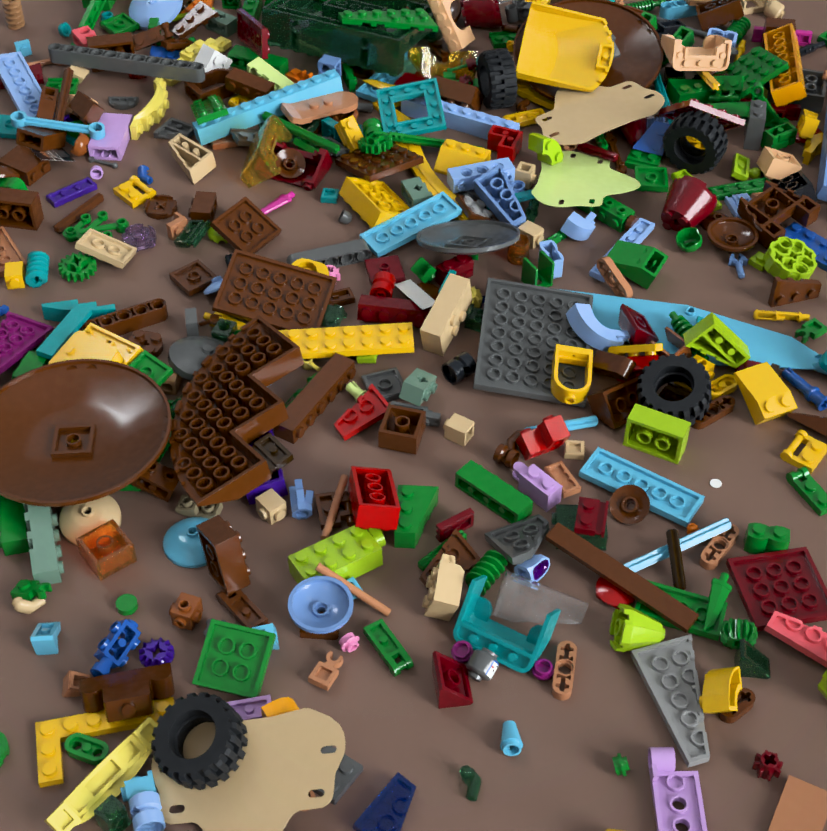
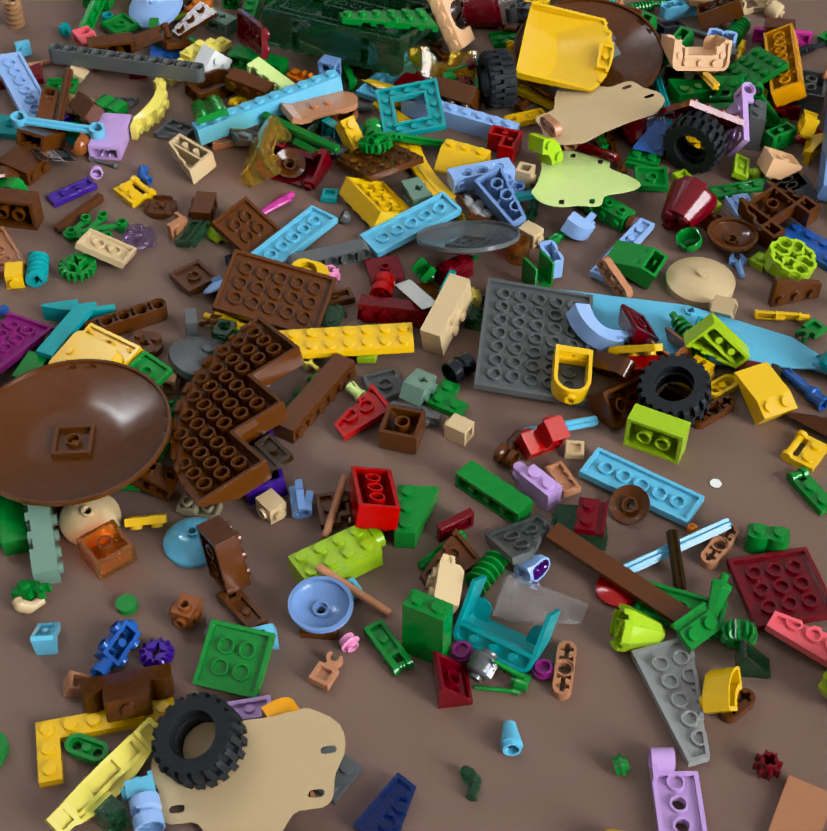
(112, 105): none -> green brick
(154, 520): none -> yellow plate
(297, 234): none -> medium azure plate
(426, 625): none -> green brick
(444, 399): none -> green plate
(518, 680): none -> green plant
(551, 125): none -> nougat beam
(696, 627): none -> green plate
(697, 281): none -> tan dish
(723, 306): none -> tan brick
(739, 136): none -> lavender hinge

